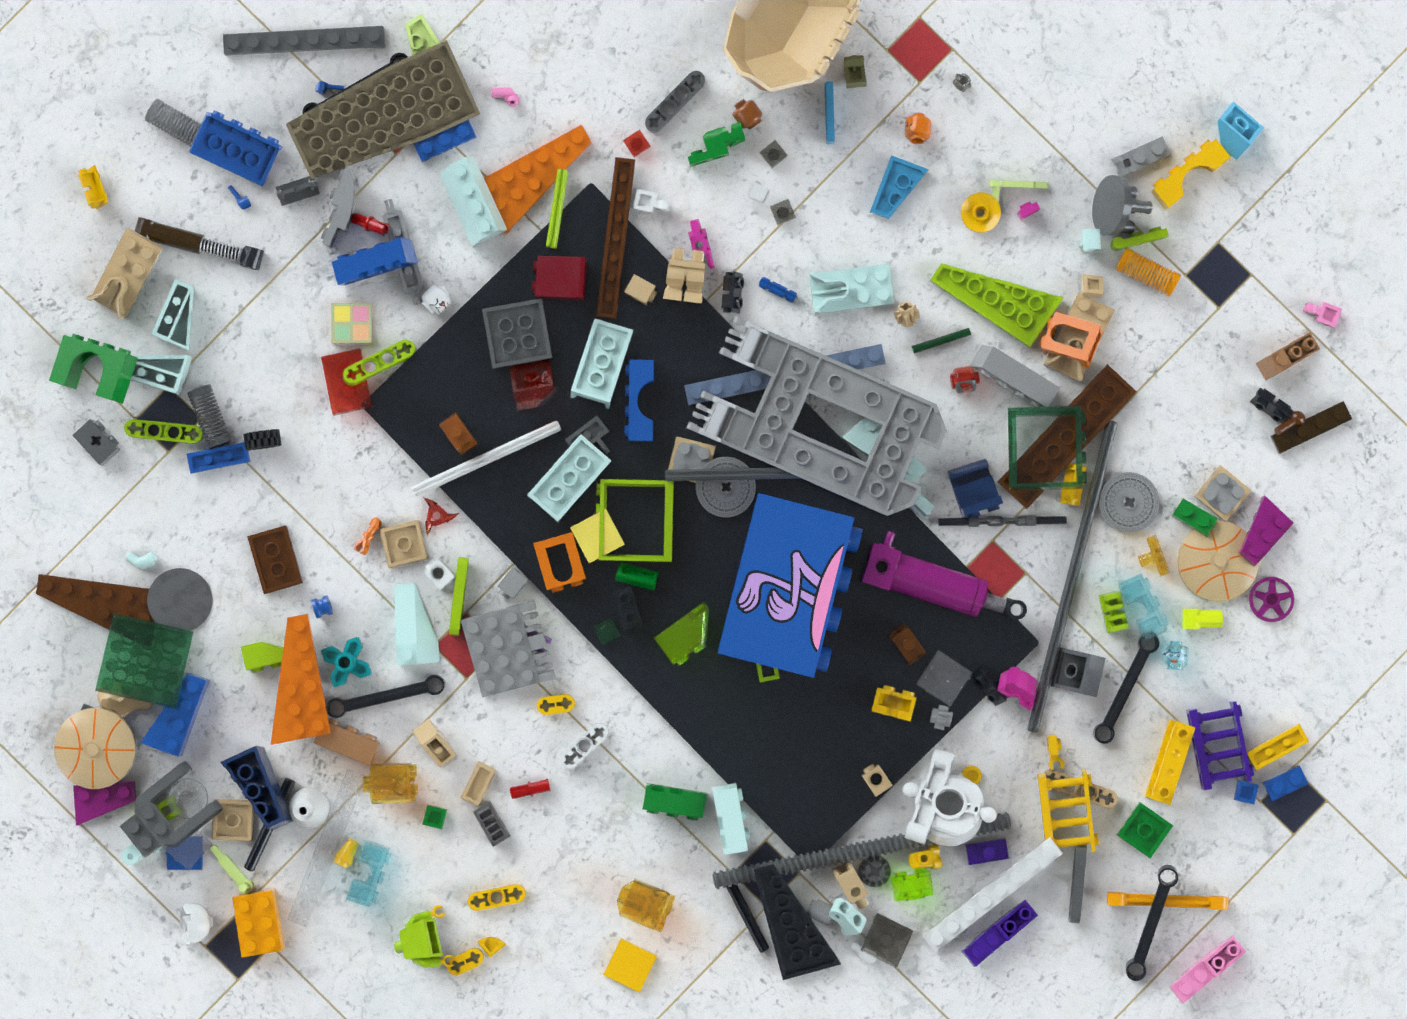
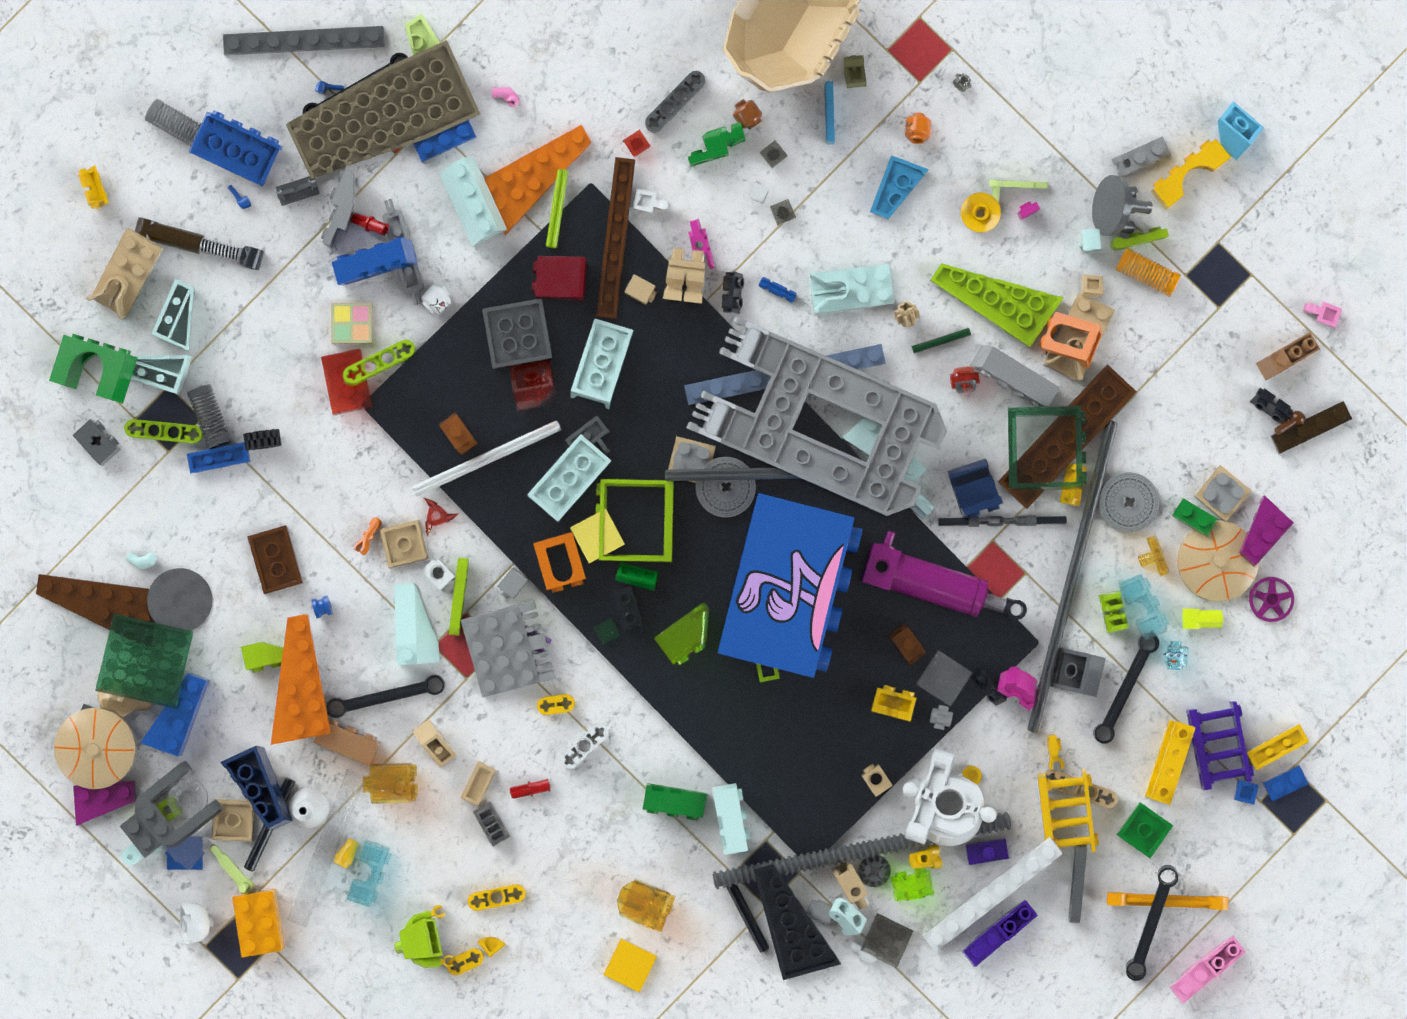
(336, 657): teal plant -> none
(434, 817): green plate -> none
(640, 374): blue arch -> none

